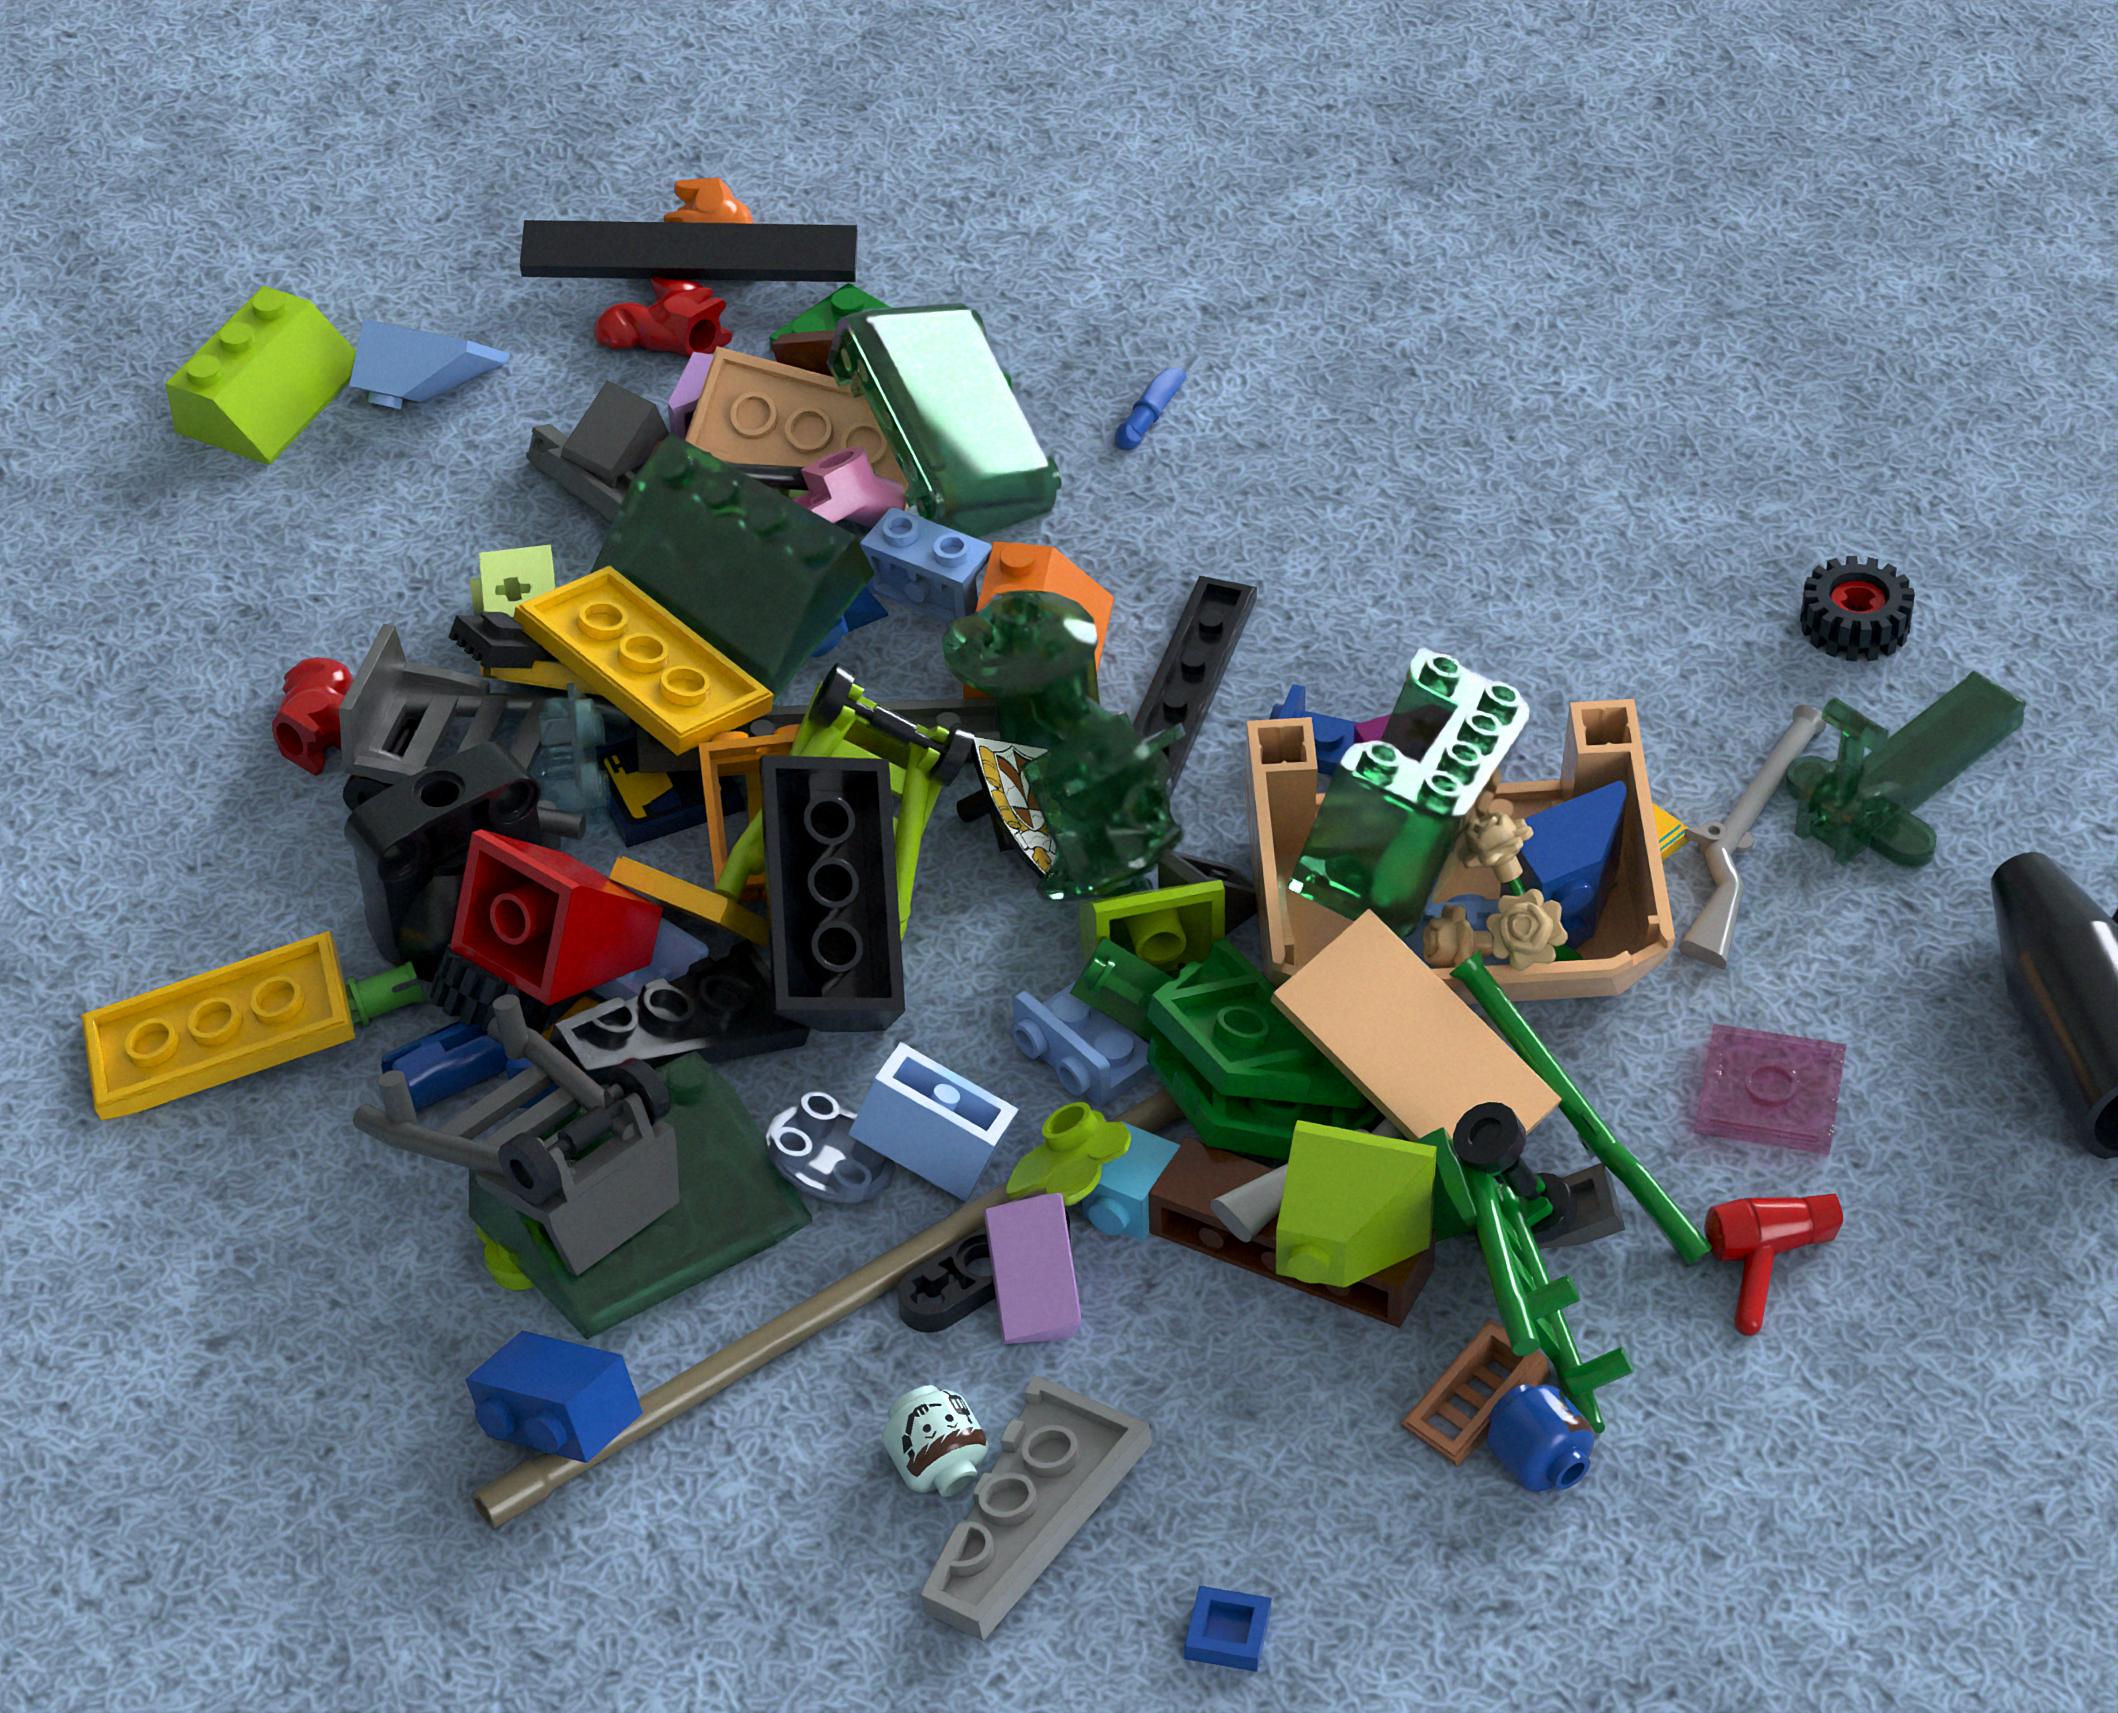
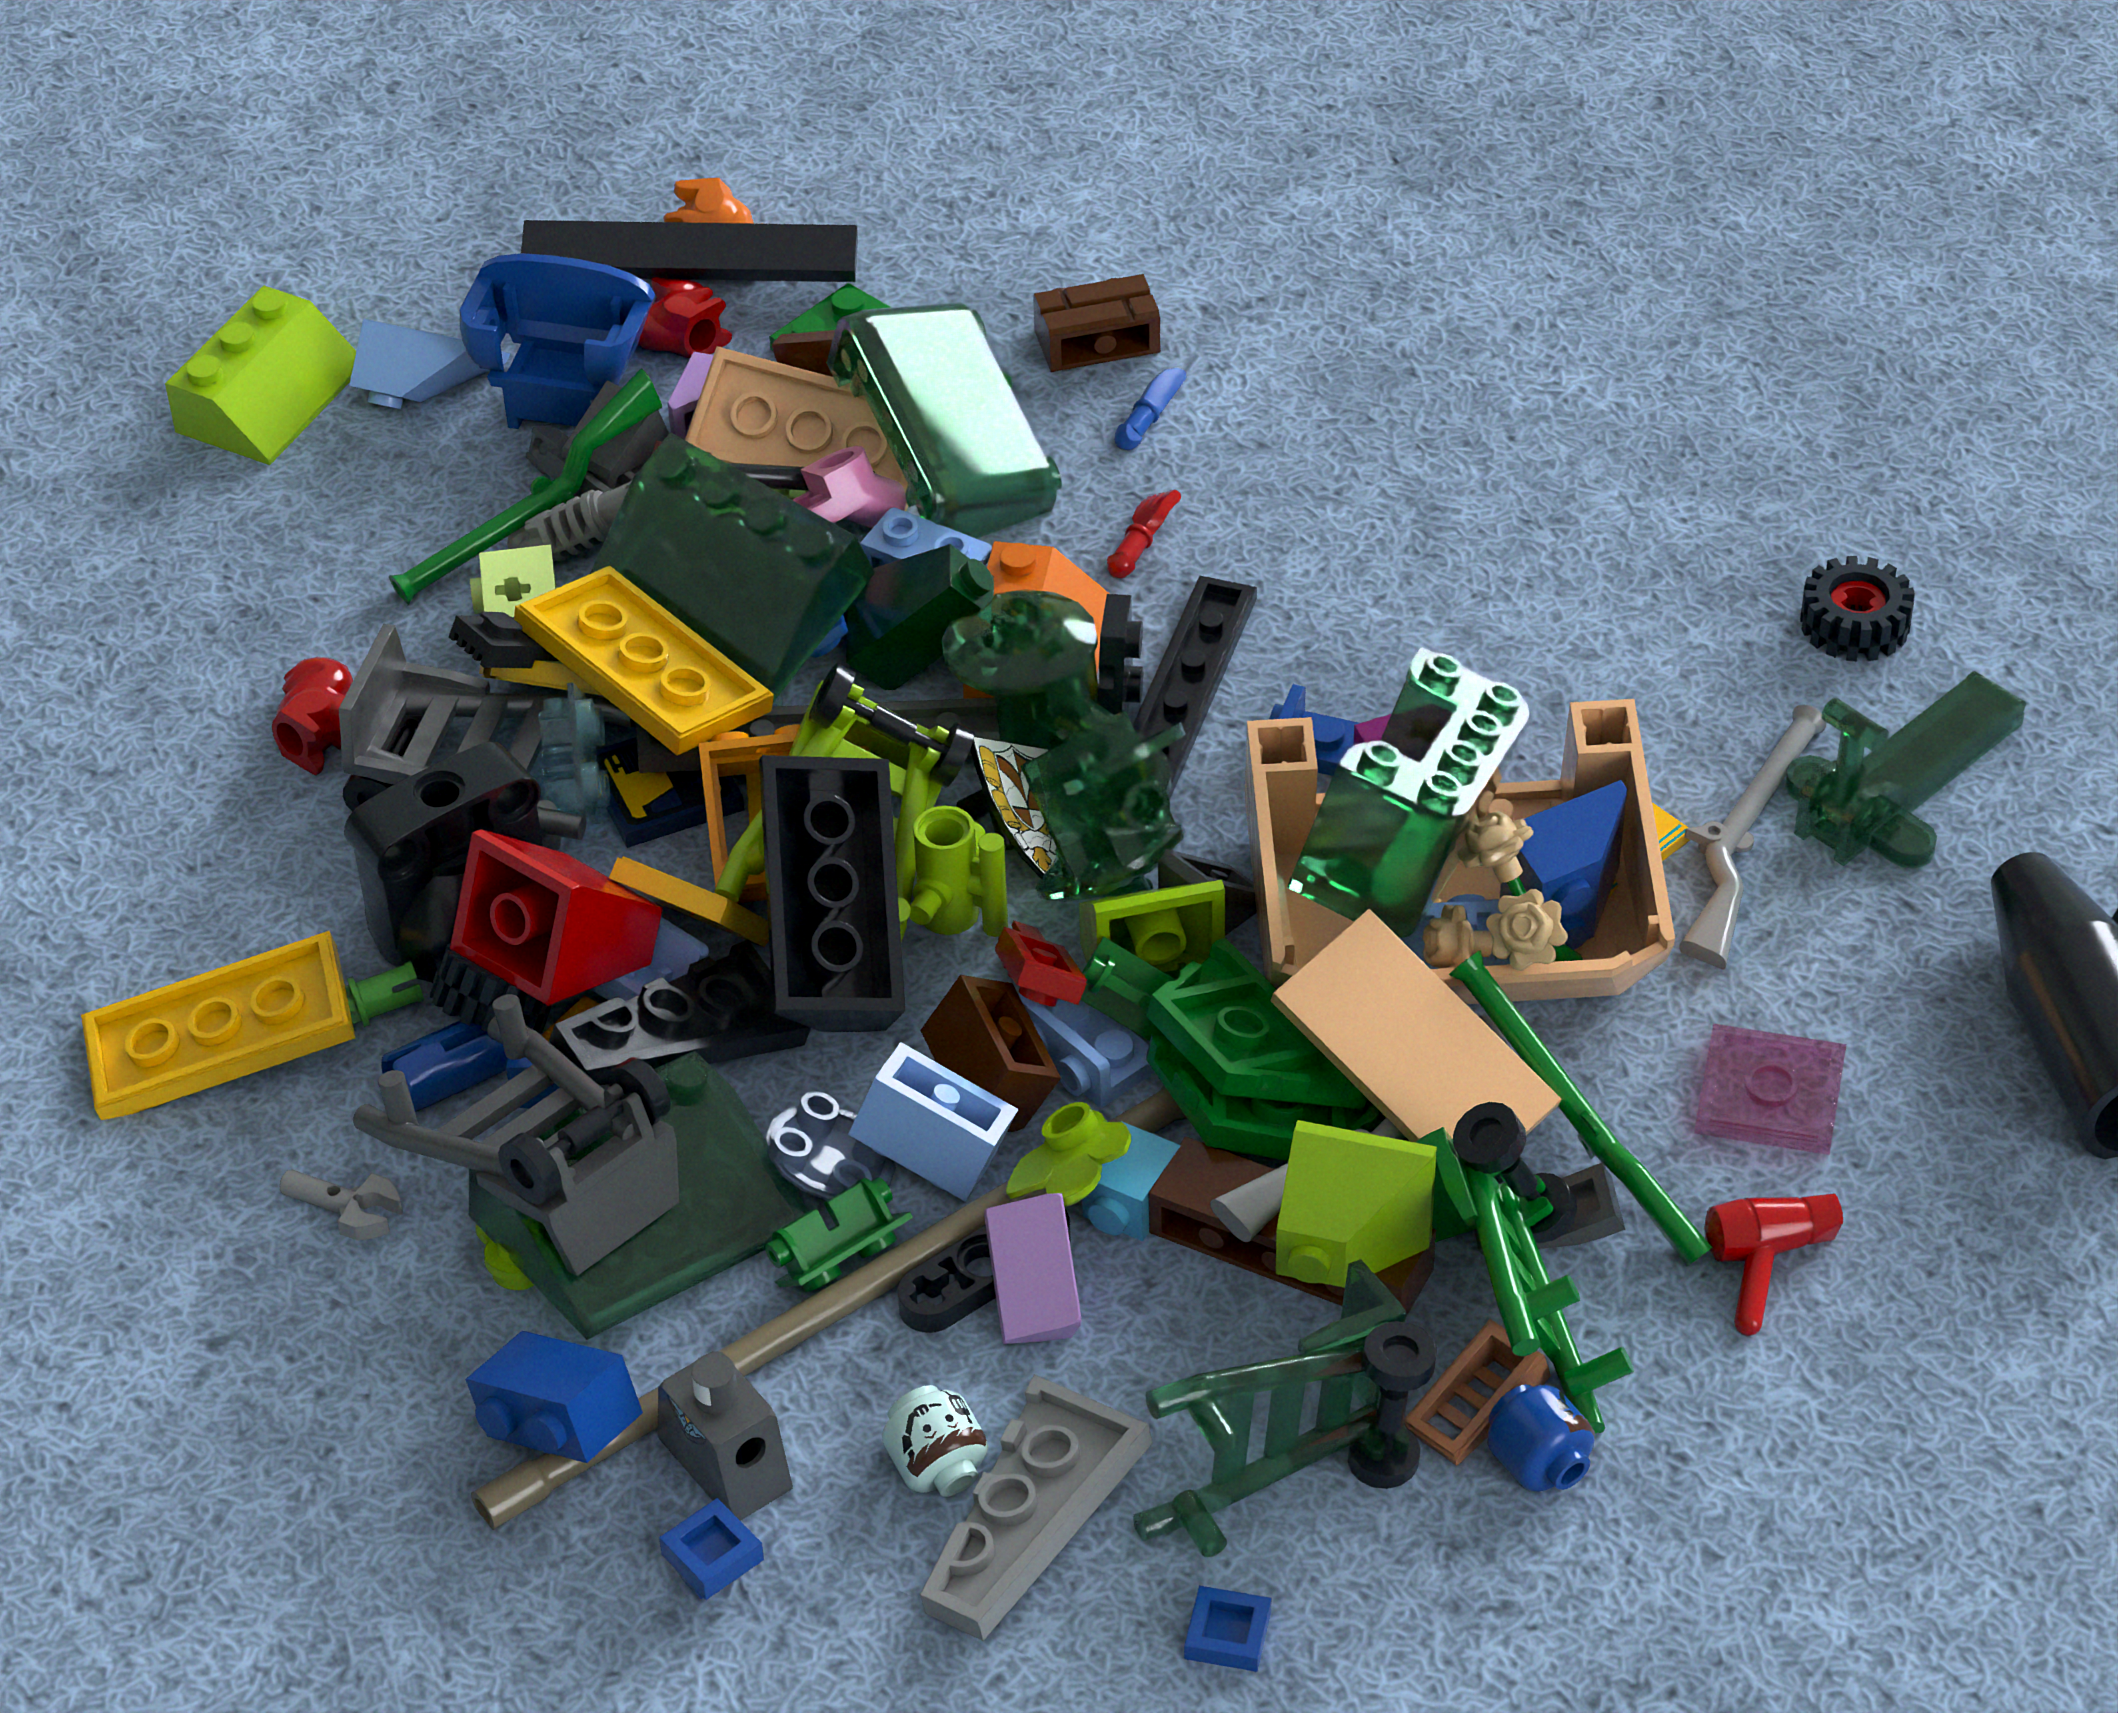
(347, 1202): none -> light grey bar
(572, 525): none -> light grey hinge
(573, 328): none -> blue piece
(628, 407): none -> green piece
(711, 1414): none -> dark grey torso
(711, 1549): none -> blue tile
(860, 1226): none -> green hinge
(906, 610): none -> dark green slope
(958, 873): none -> lime pin
(992, 1042): none -> reddish brown brick
(1039, 966): none -> red hinge
(1097, 322): none -> reddish brown brick
(1119, 644): none -> black wing
(1138, 536): none -> red piece
(1362, 1352): none -> clear green hand

